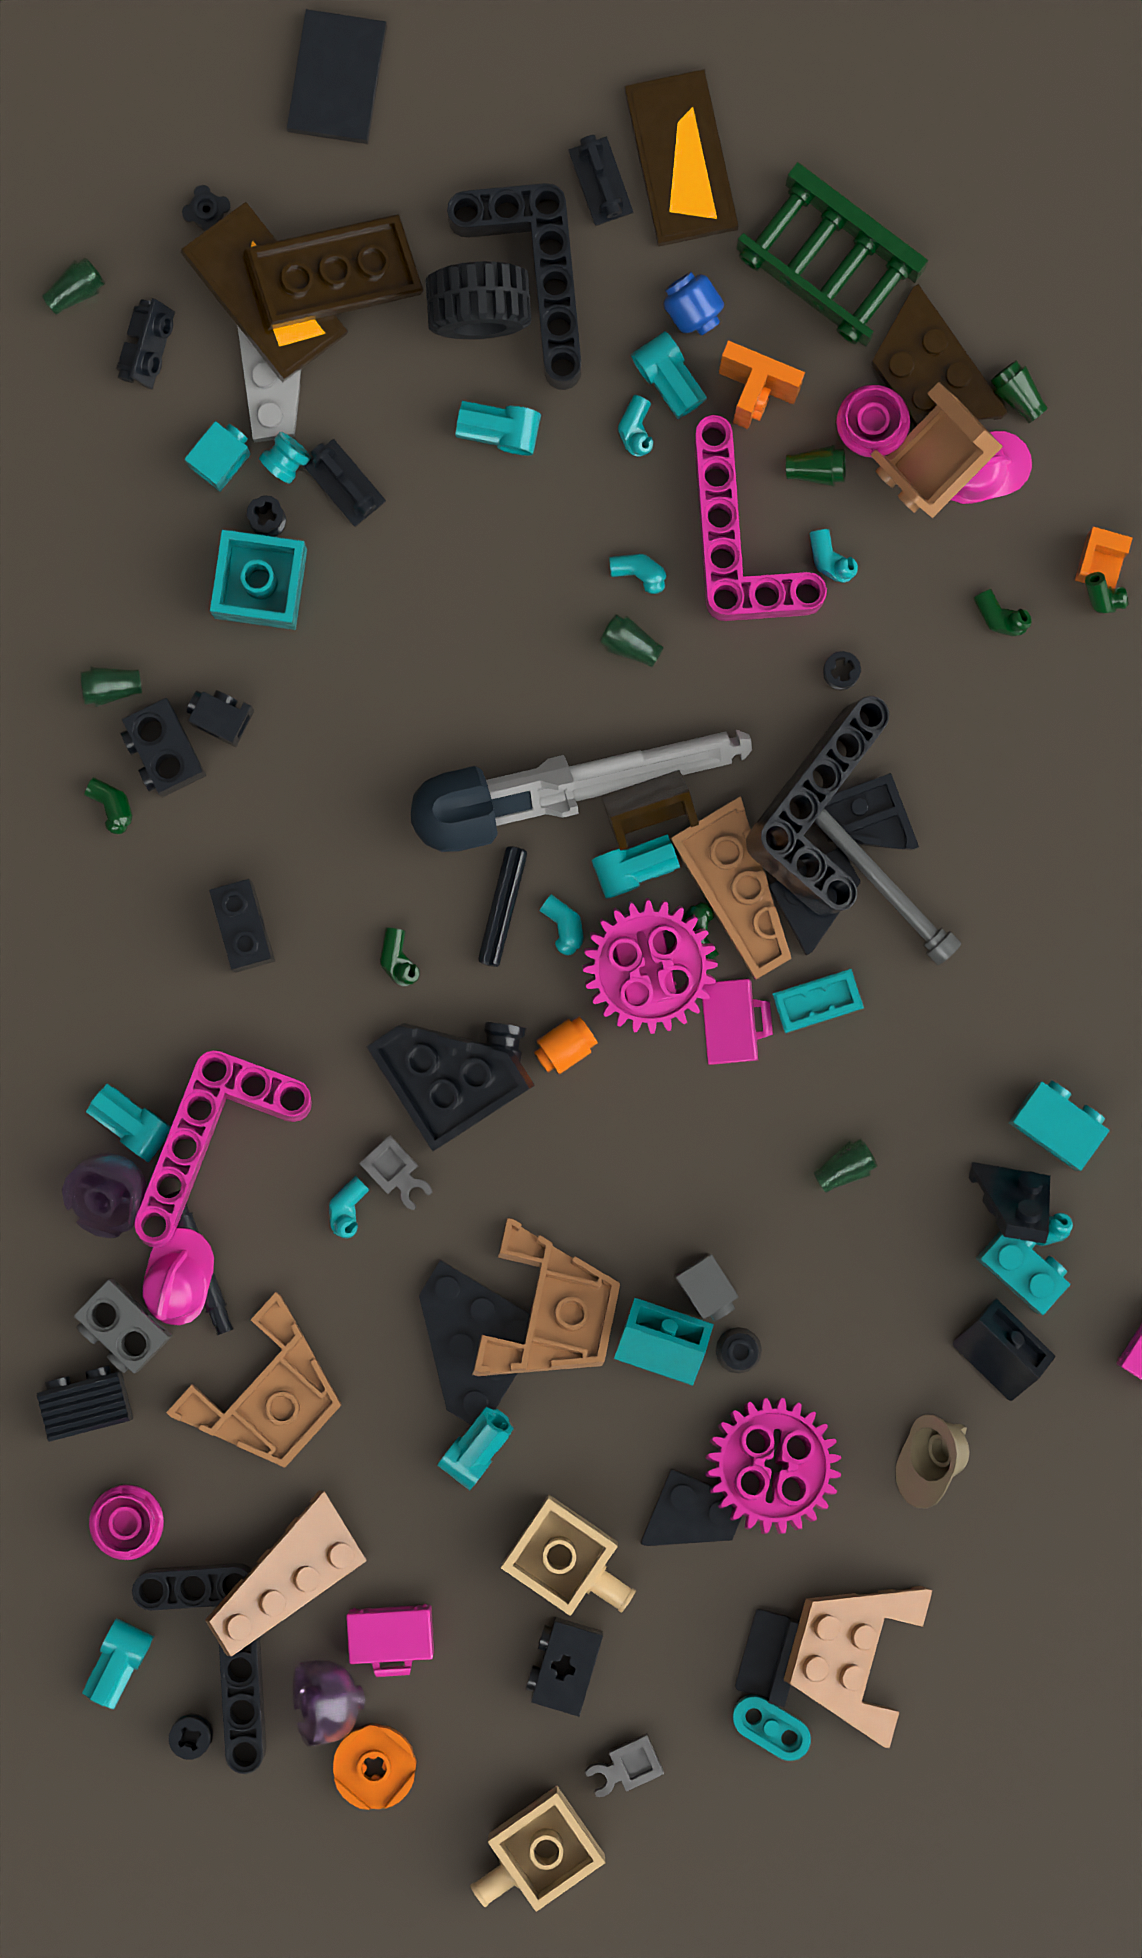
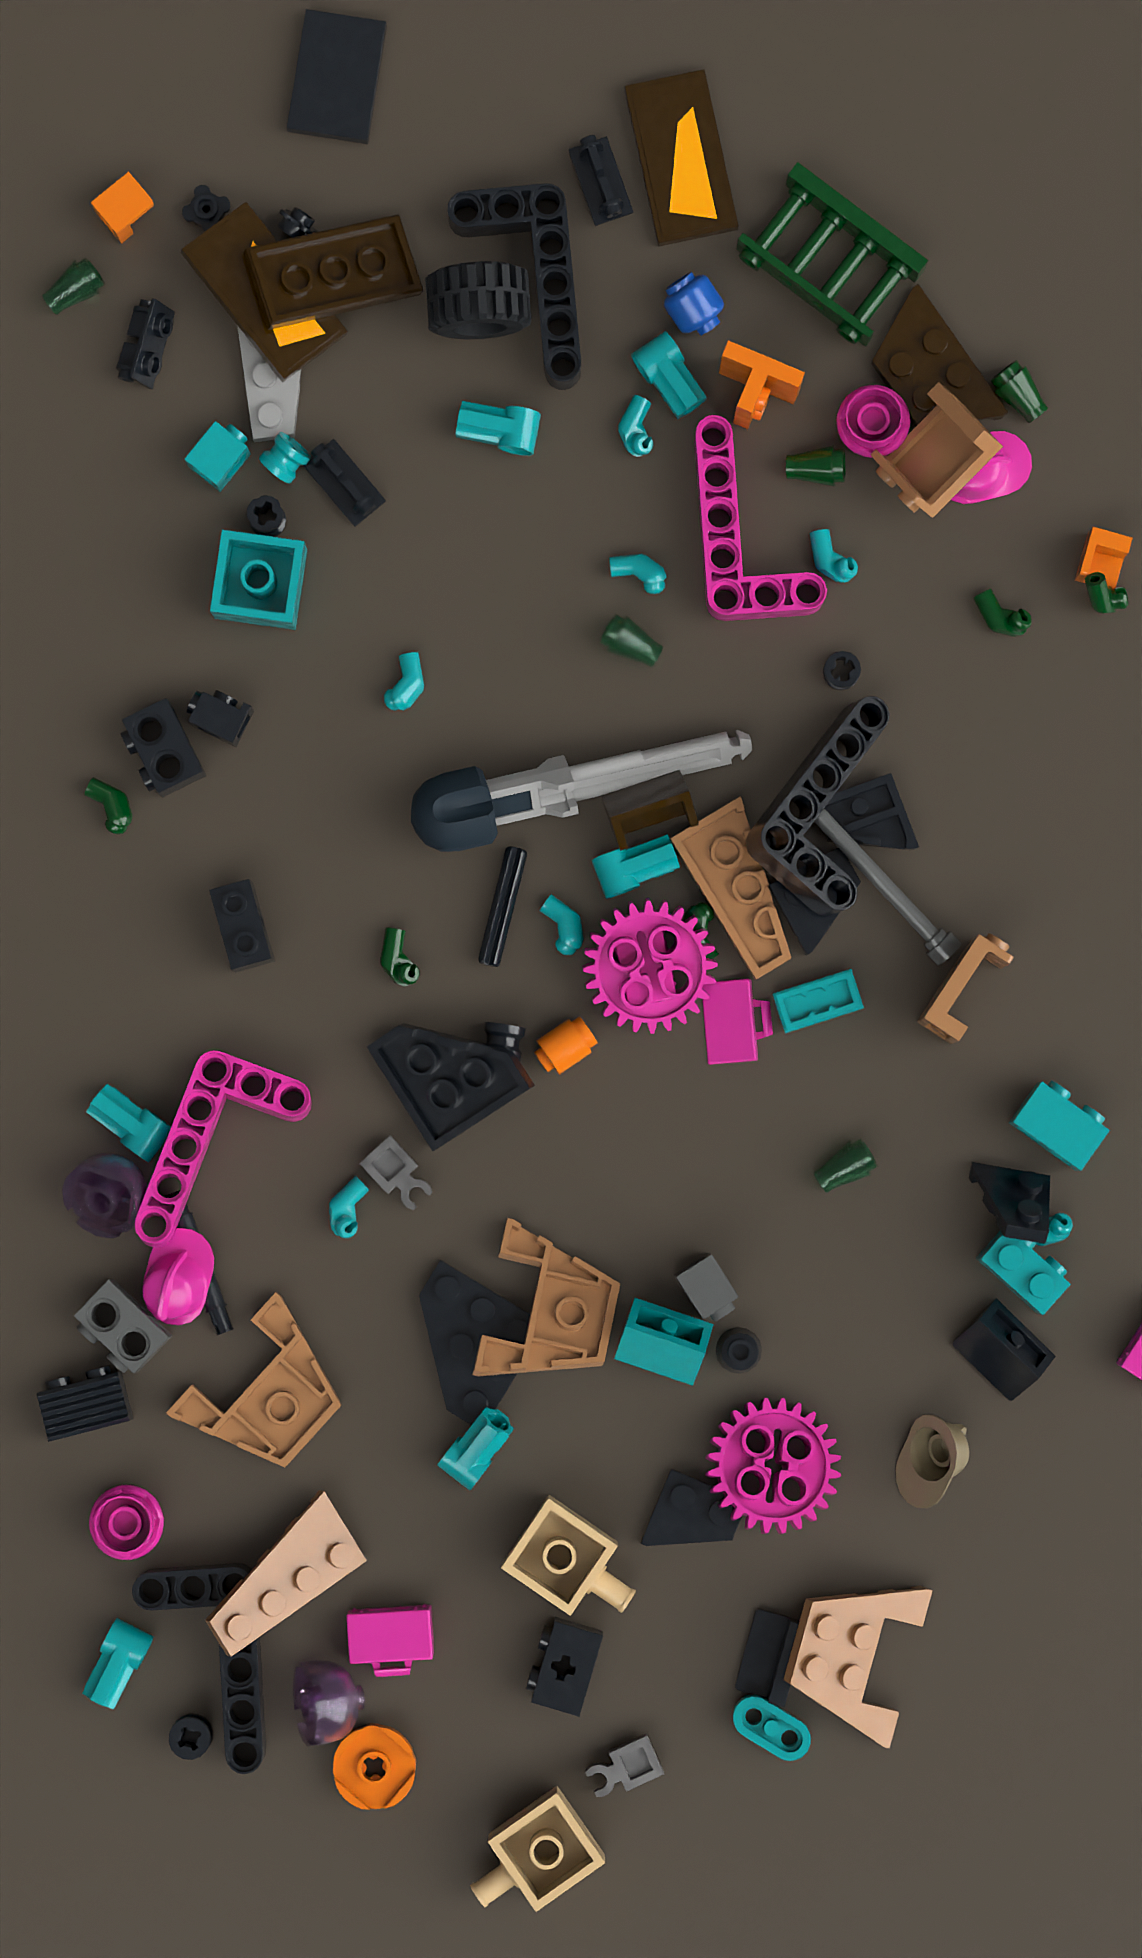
(108, 685): clear green cone -> none
(122, 206): none -> orange panel
(296, 222): none -> black plate
(409, 686): none -> teal arm
(935, 1015): none -> medium nougat panel

